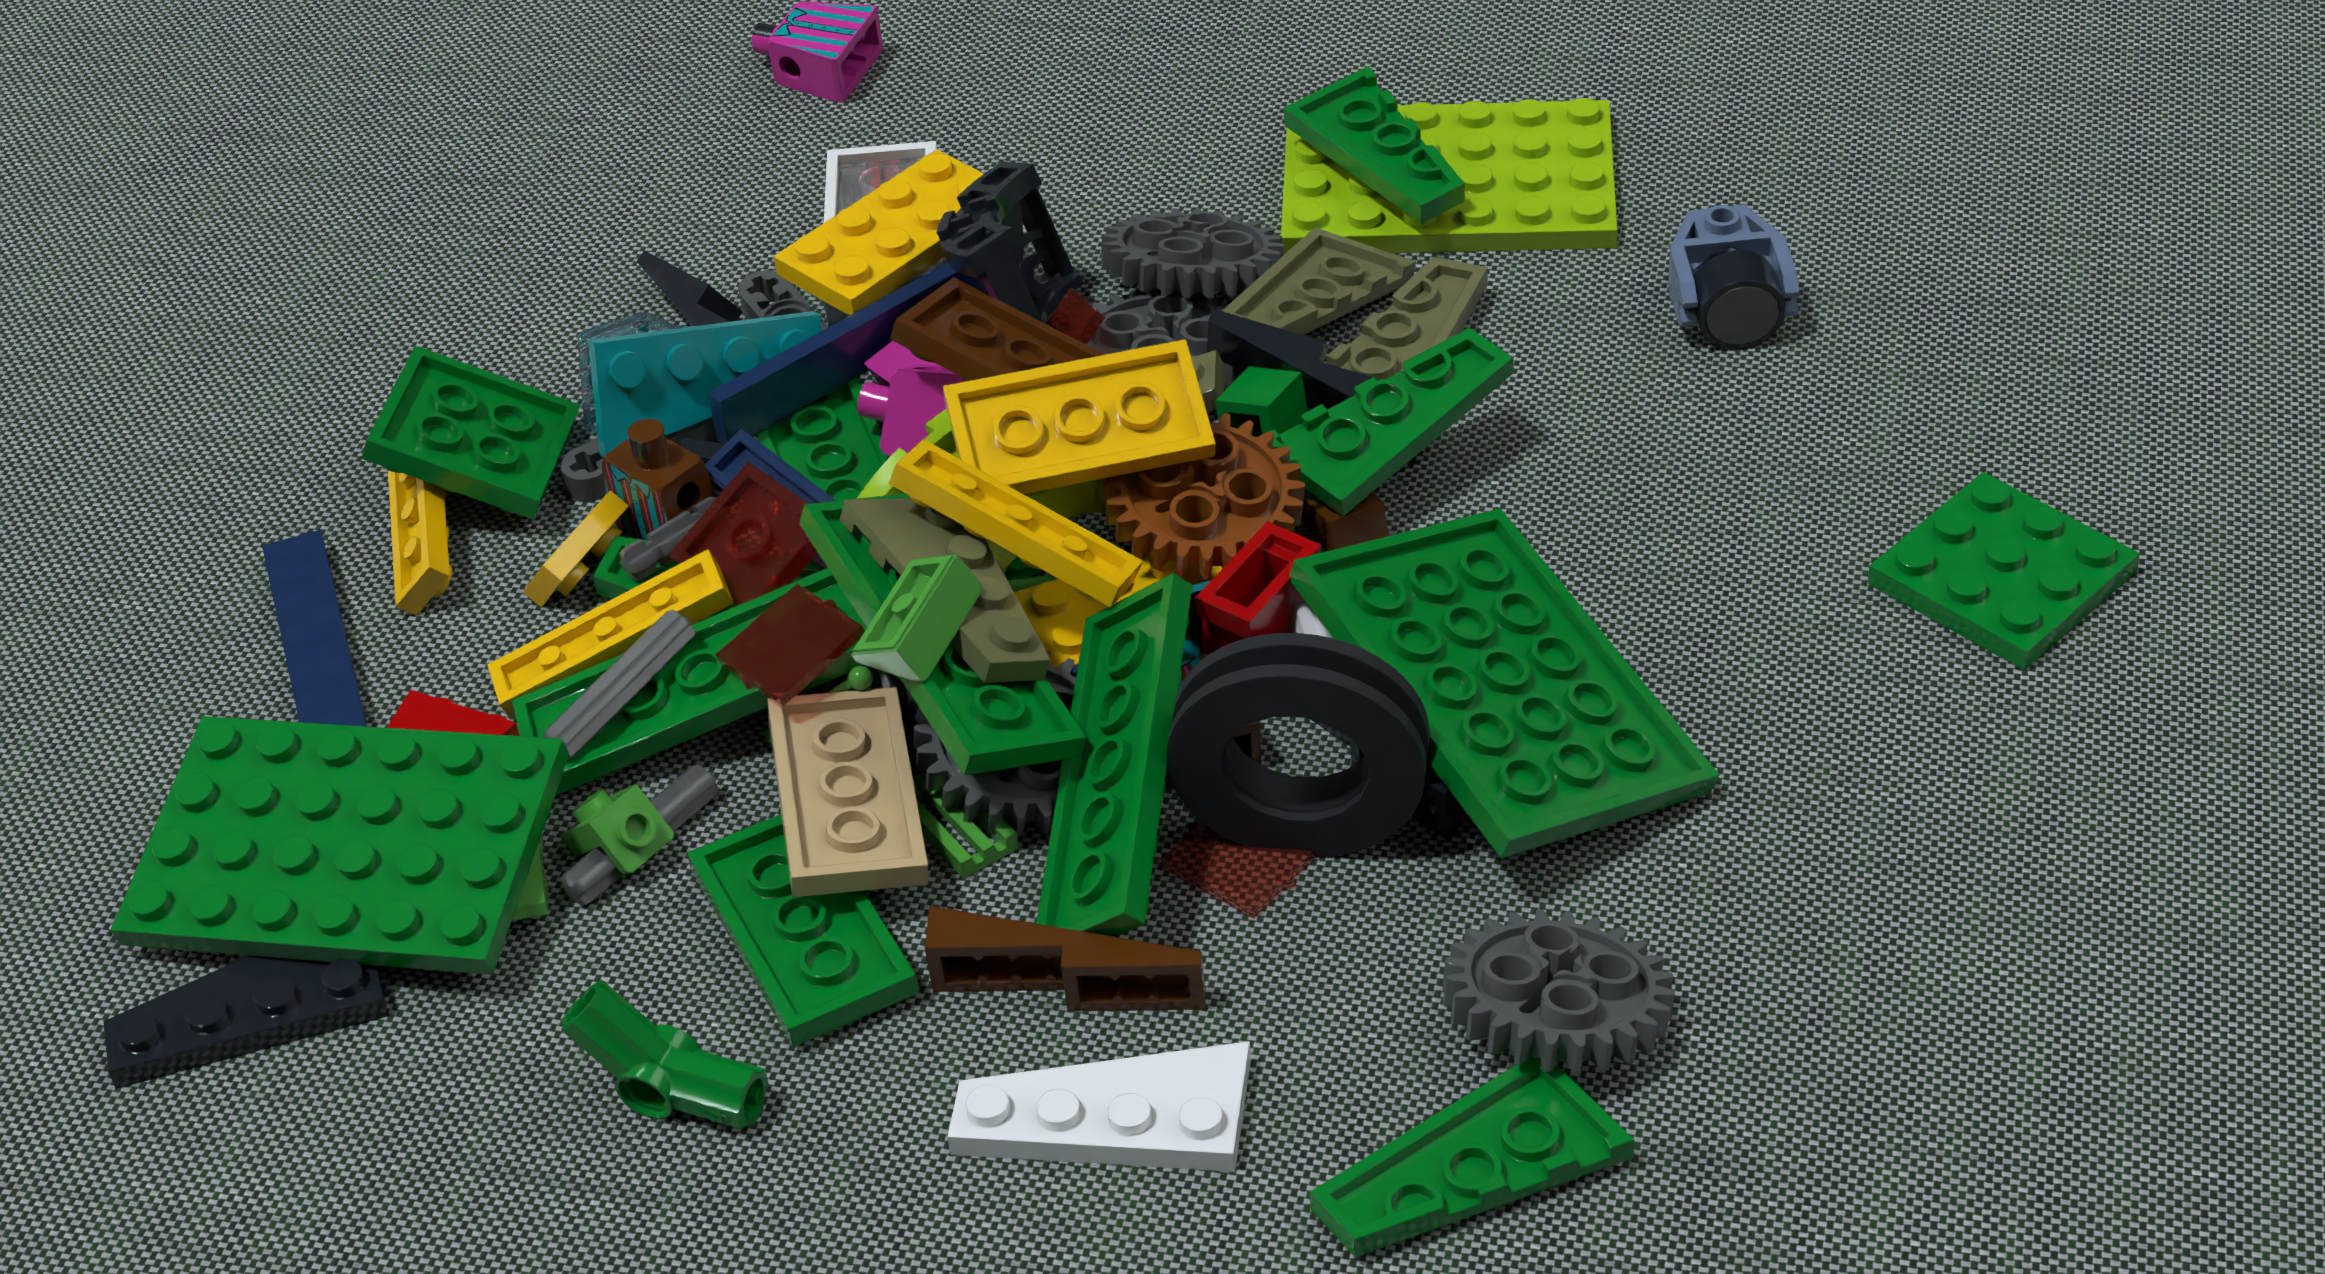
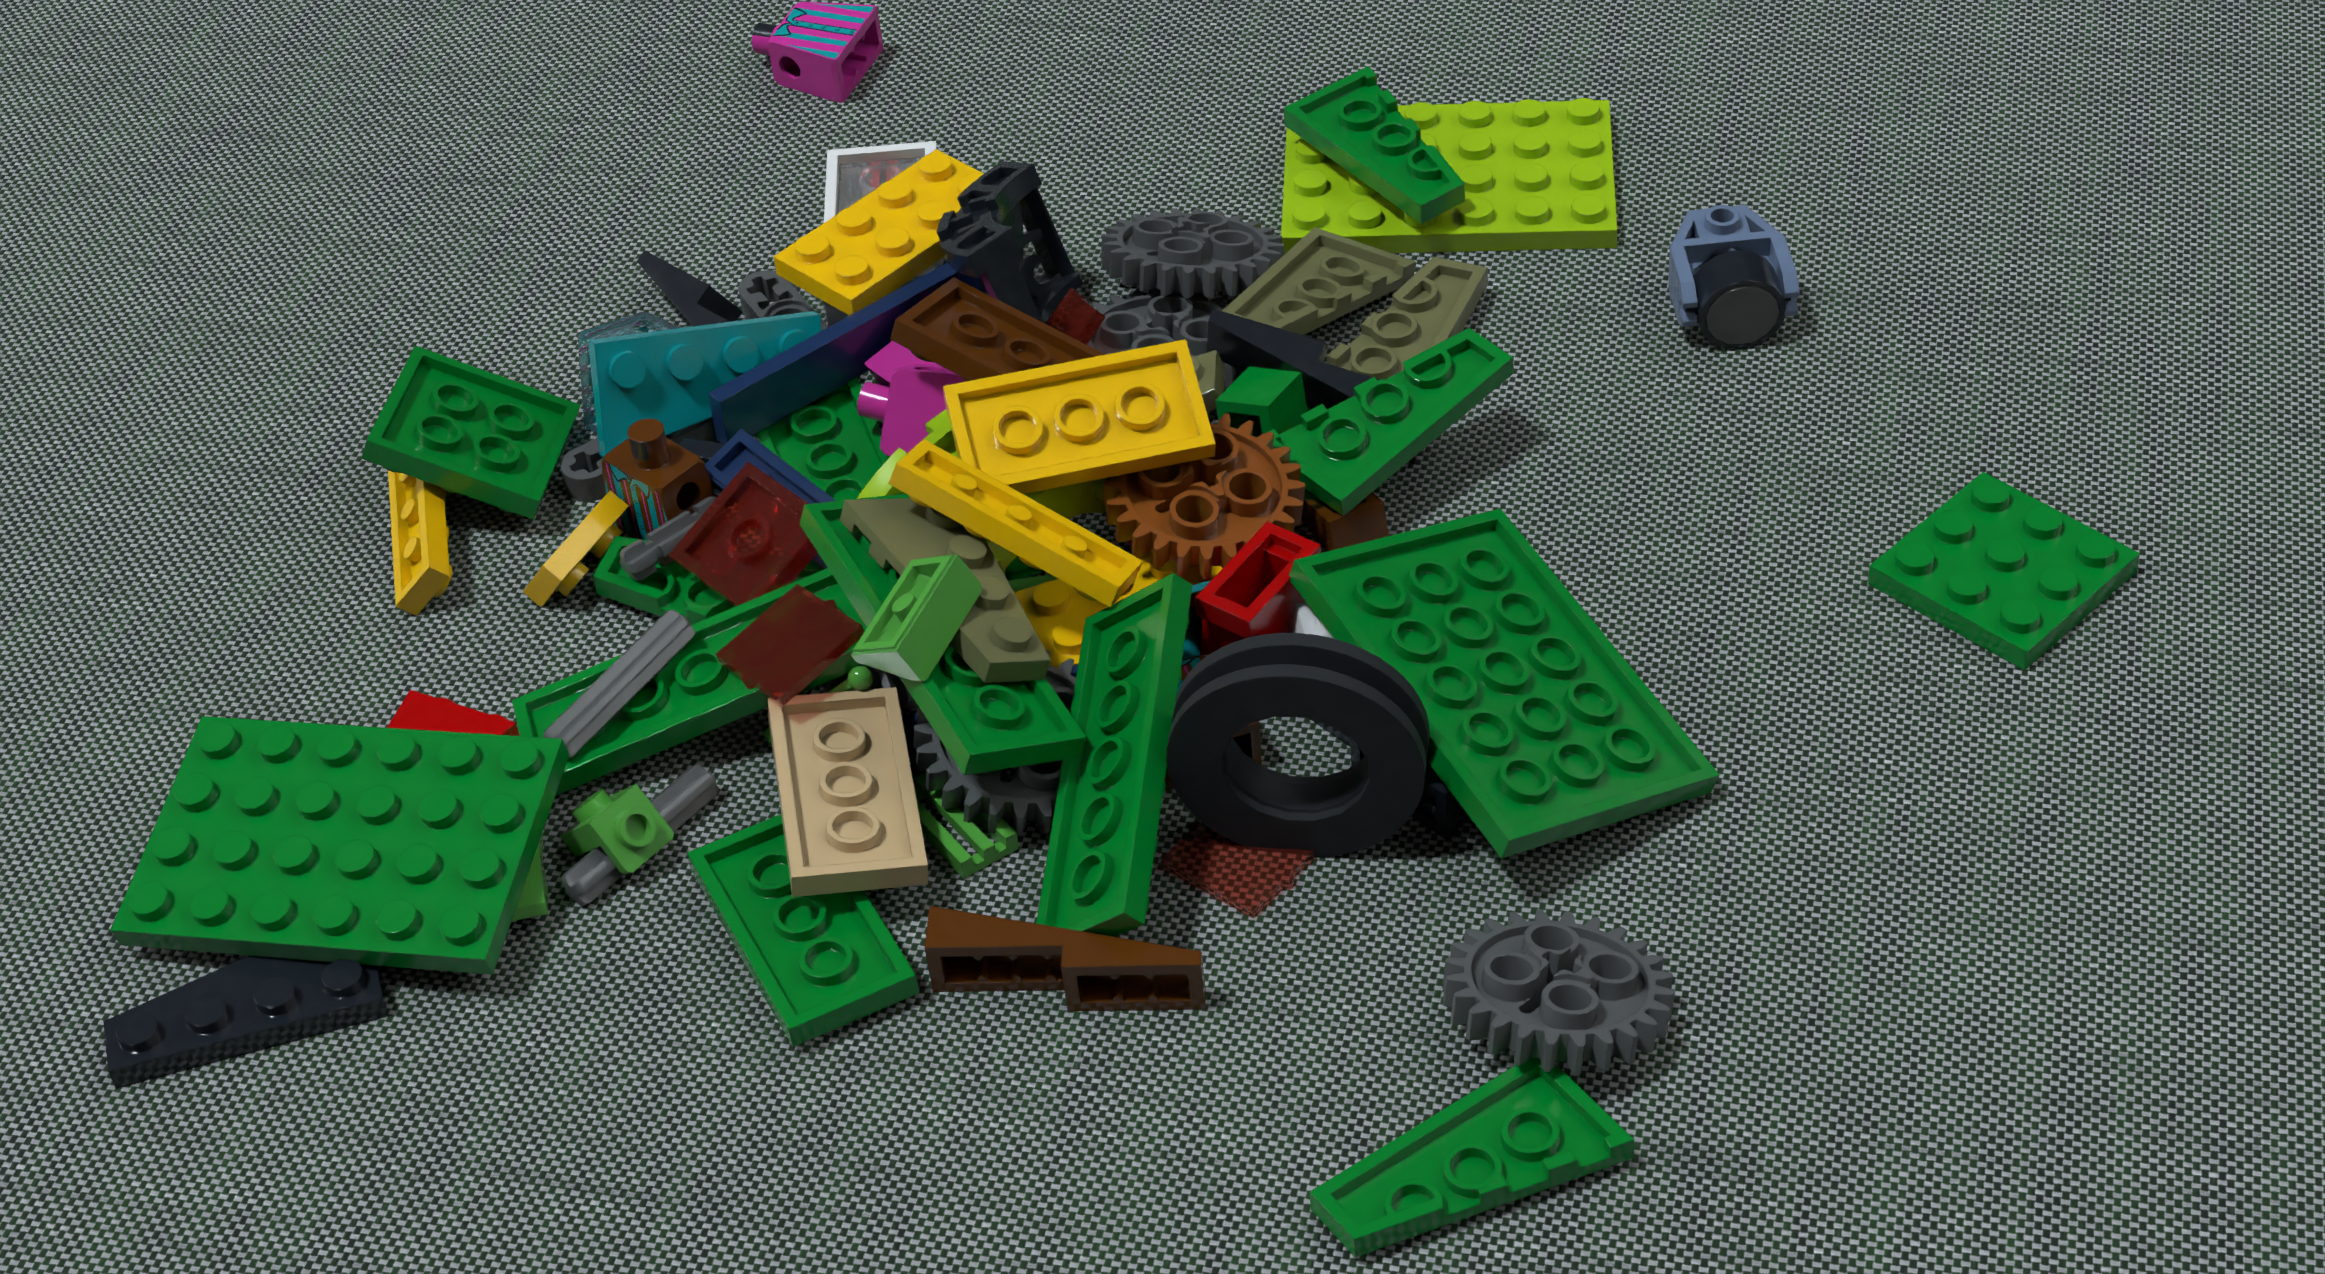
(313, 631): dark blue tile -> none
(662, 1065): green piece -> none
(690, 588): yellow plate -> none
(1125, 1111): white wing -> none

